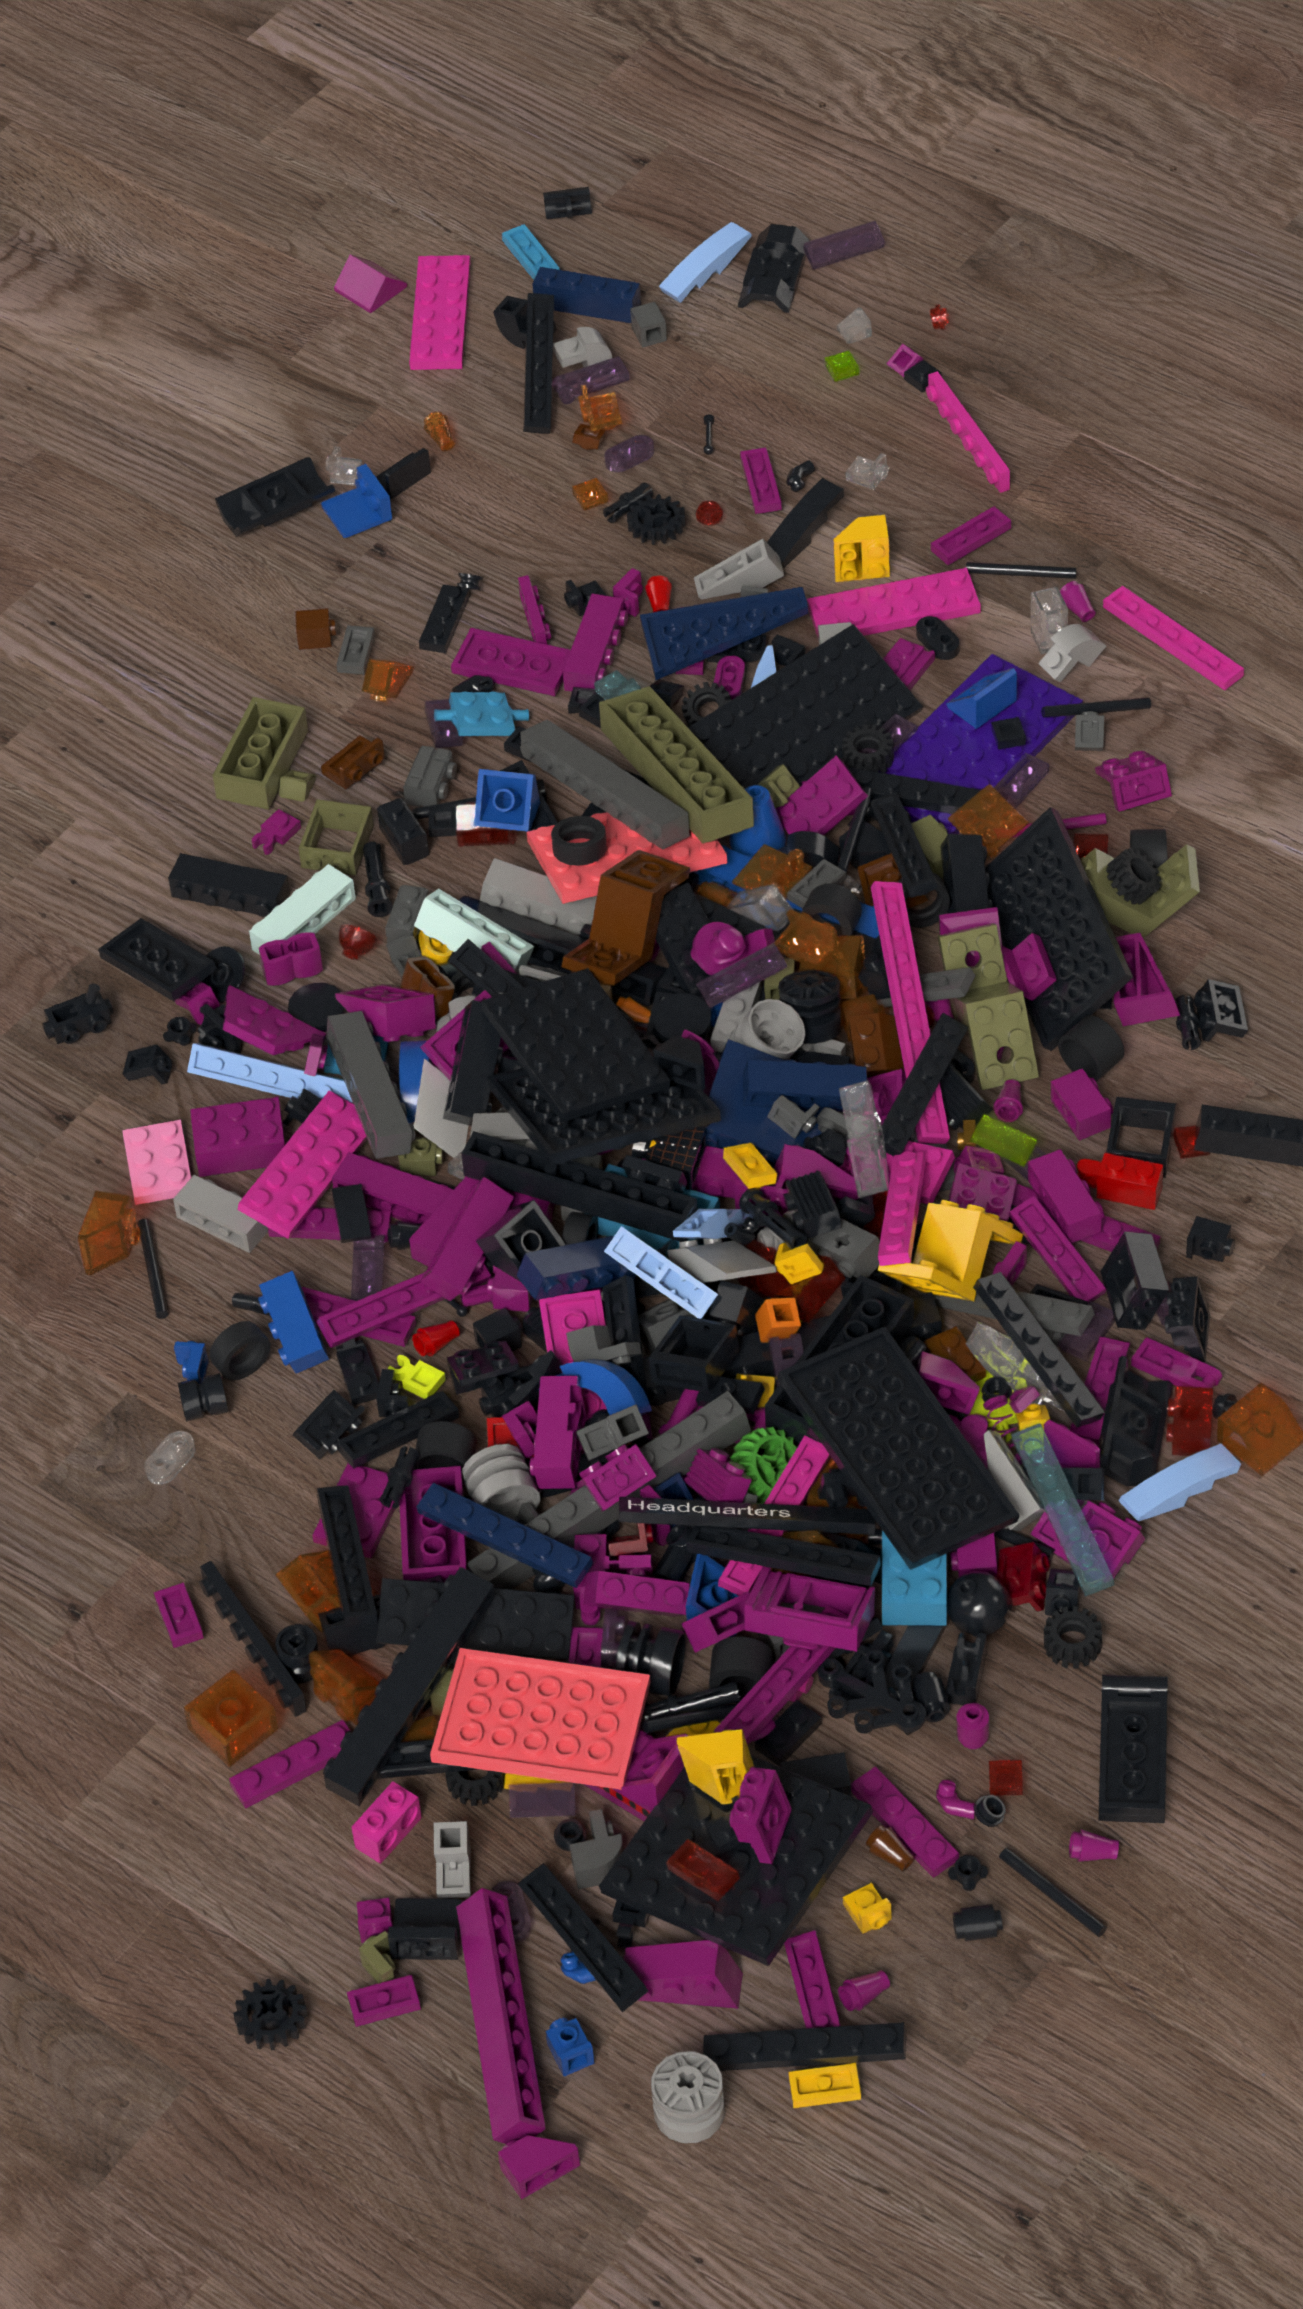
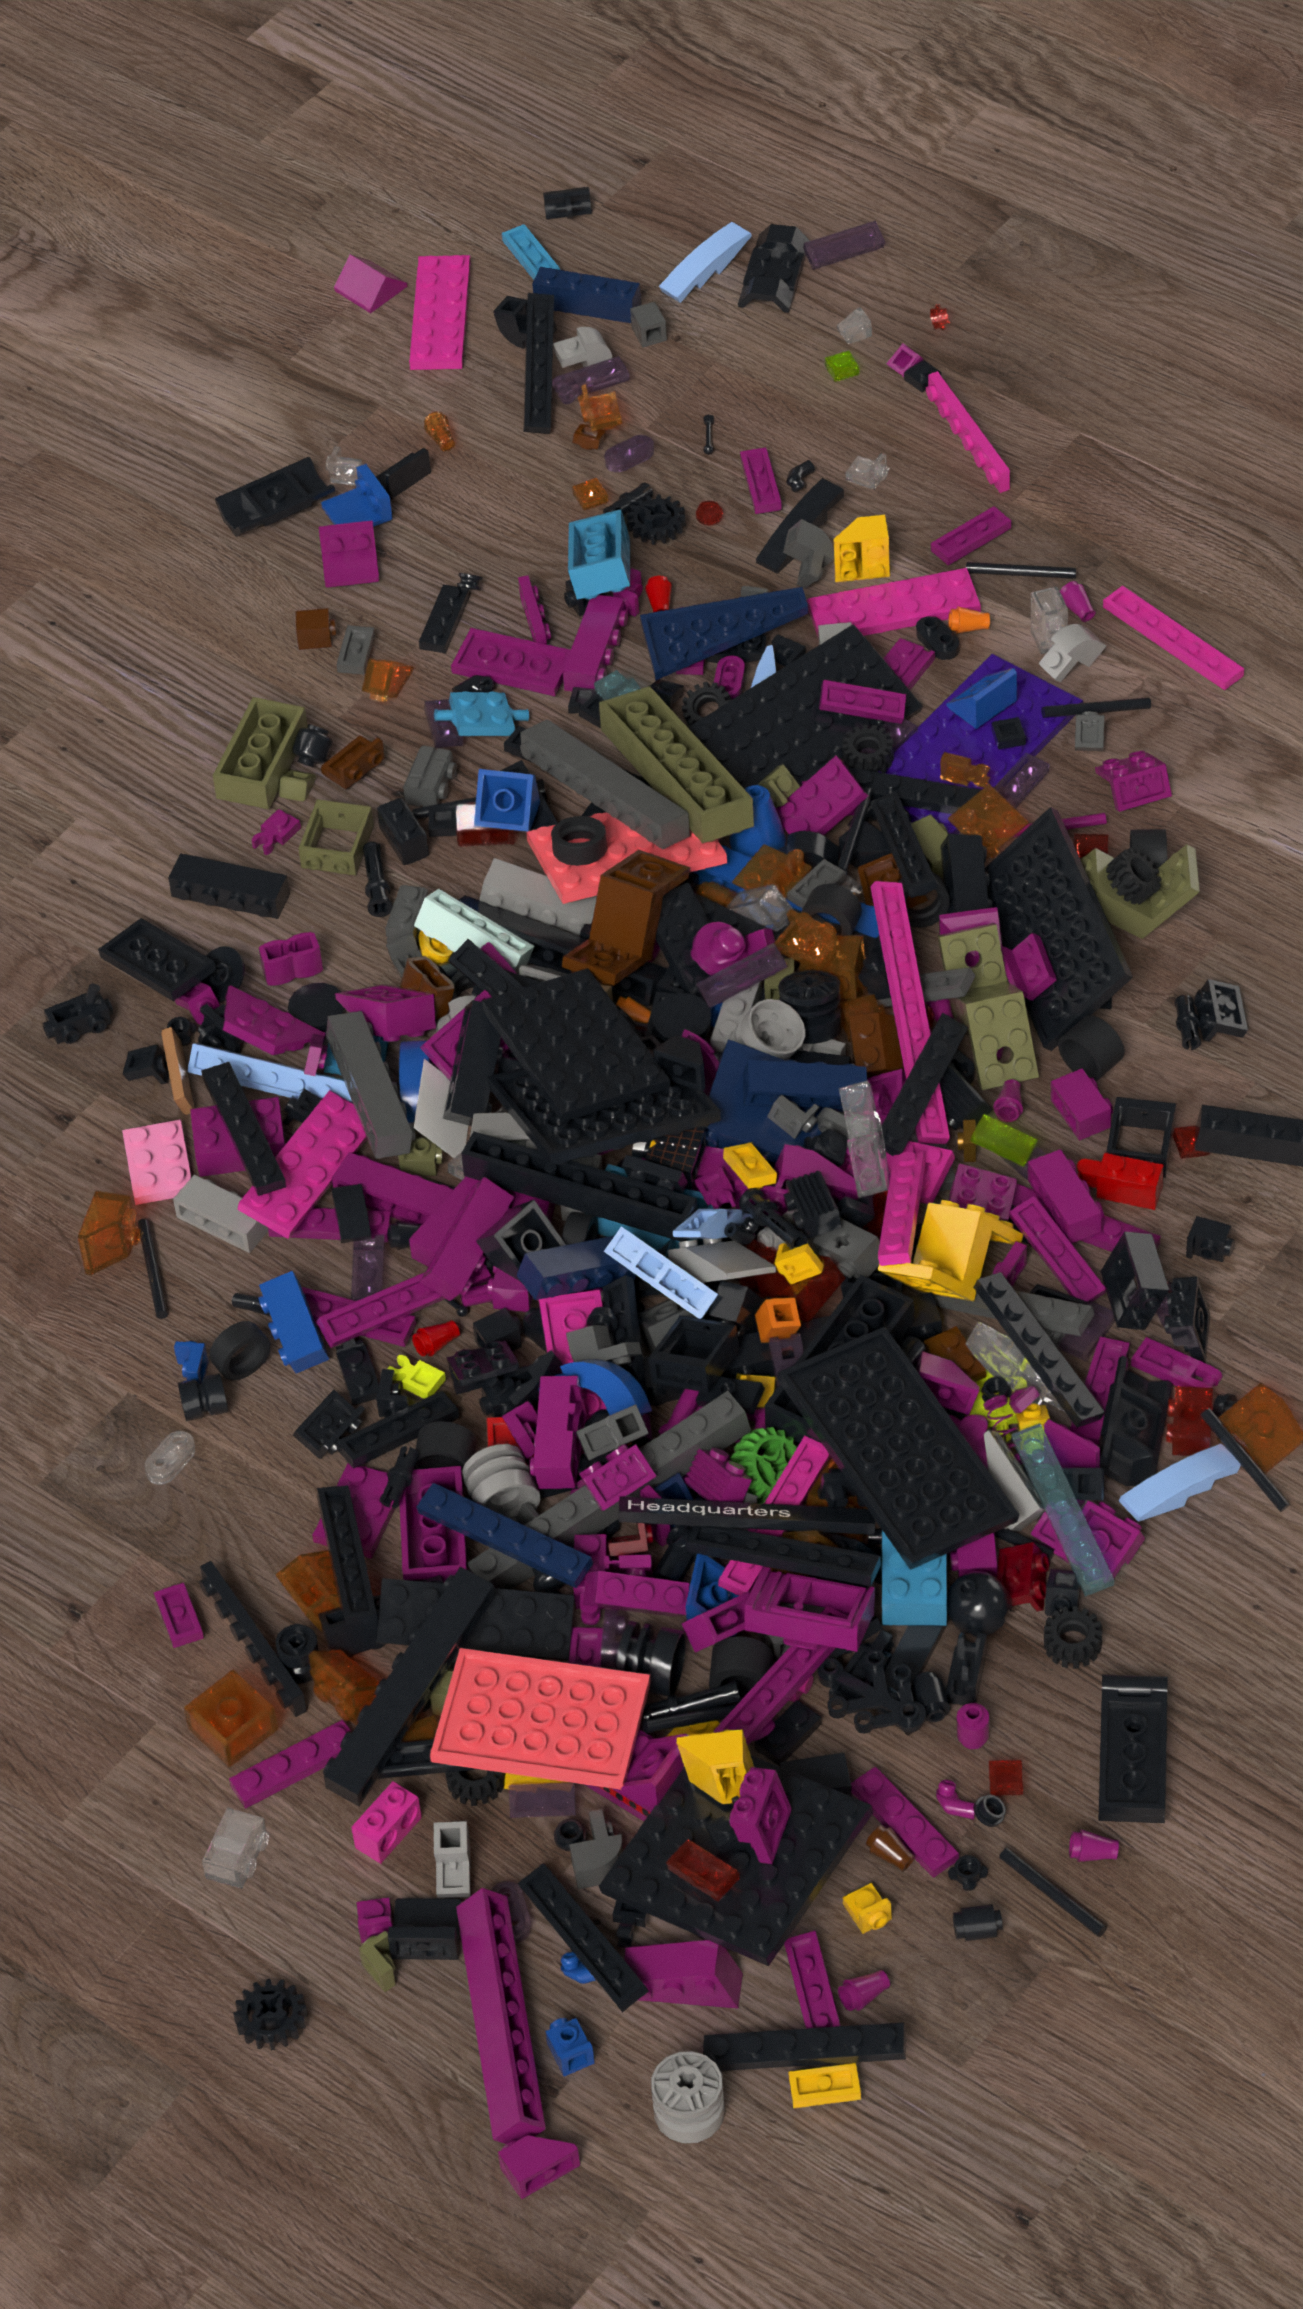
(177, 1070): none -> medium nougat tile
(235, 1848): none -> clear brick
(243, 1129): none -> black plate
(307, 908): light aqua brick -> none
(312, 745): none -> black head
(349, 554): none -> magenta bracket
(355, 941): clear red brick -> none
(383, 2000): magenta plate -> none
(599, 555): none -> dark azure brick
(603, 1317): none -> black plate
(716, 1188): none -> magenta plate
(751, 567): light grey slope -> none
(811, 547): none -> dark grey brick
(862, 701): none -> magenta plate
(961, 771): none -> clear orange plate
(967, 620): none -> orange cone
(979, 1158): magenta bracket -> none
(1146, 994): magenta wedge -> none
(1244, 1460): none -> black bar

